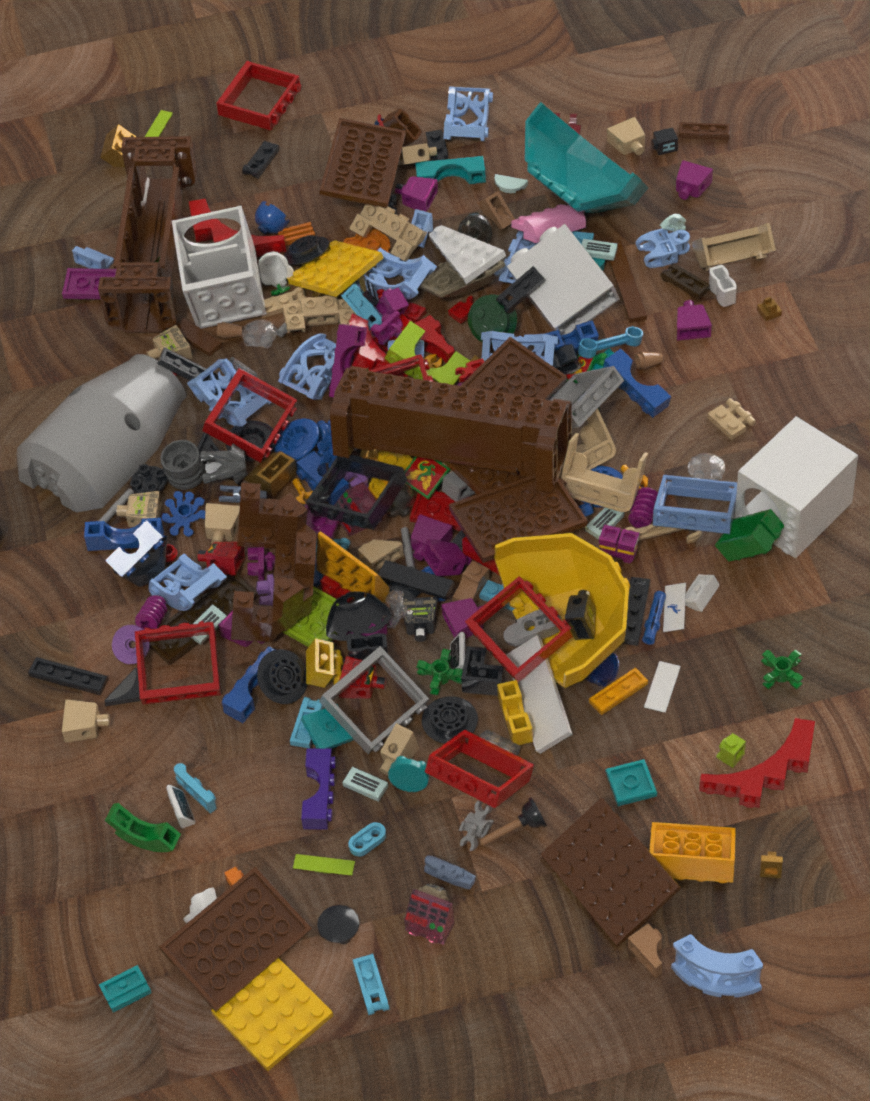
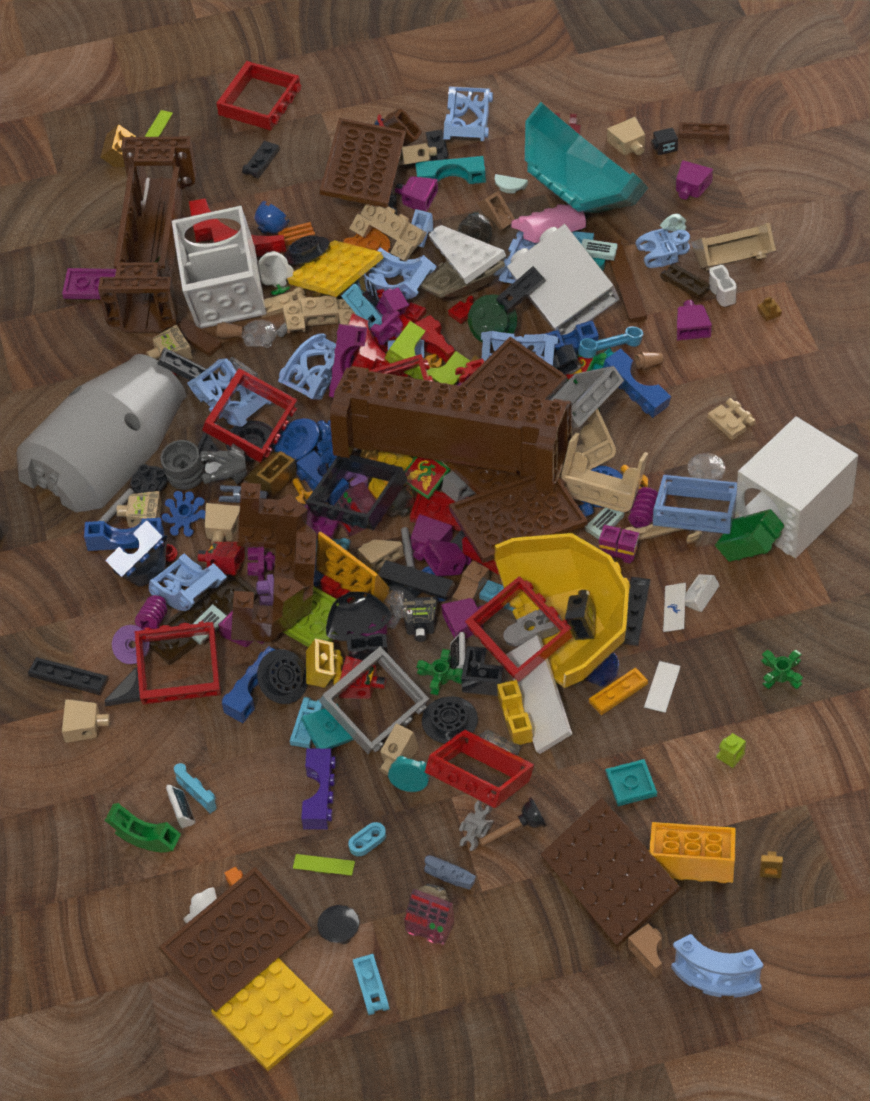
(91, 258): light blue panel -> none
(125, 988): teal plate -> none
(365, 784): light aqua tile -> none
(649, 634): blue pin -> none
(770, 774): red arch -> none

